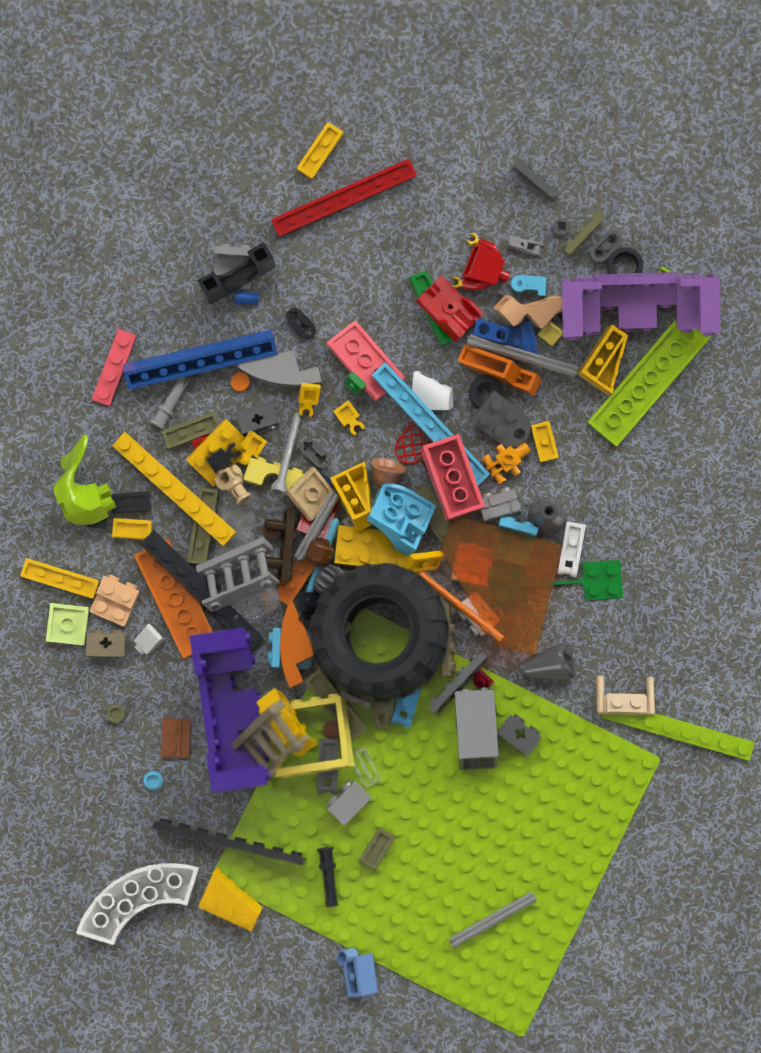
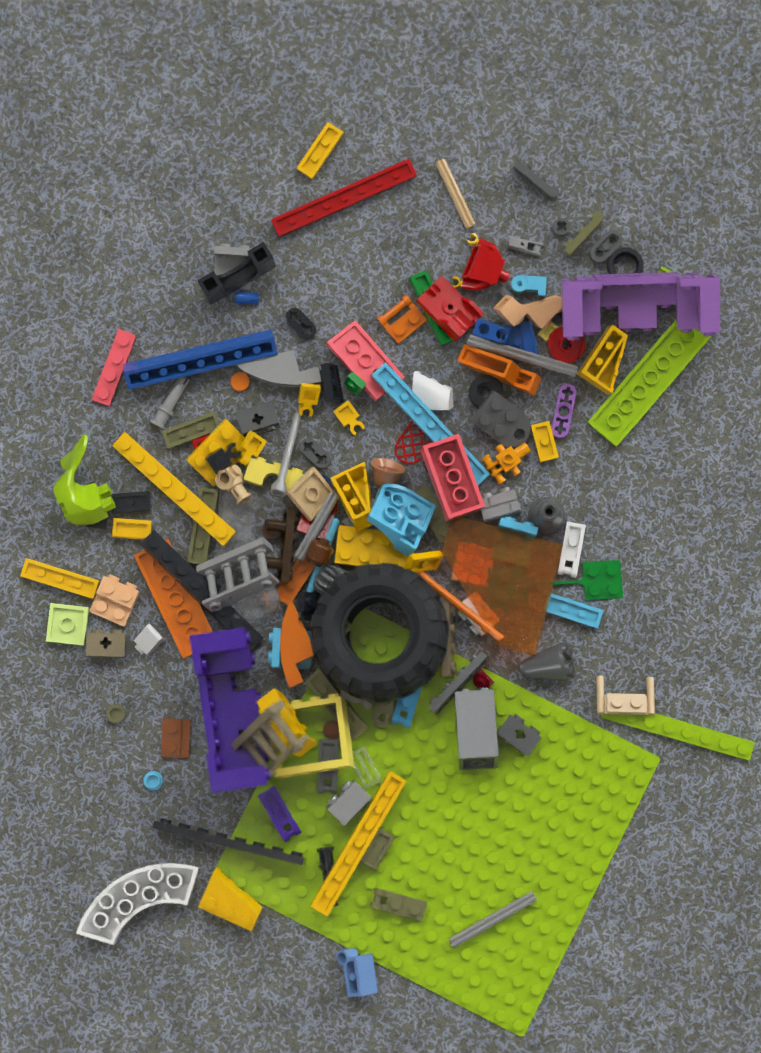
(279, 813): none -> dark purple plate
(332, 384): none -> black plate
(358, 843): none -> yellow plate
(399, 904): none -> olive plate
(406, 324): none -> orange plate
(455, 193): none -> tan axle
(556, 350): none -> red plate
(556, 415): none -> medium lavender beam
(574, 611): none -> medium azure plate

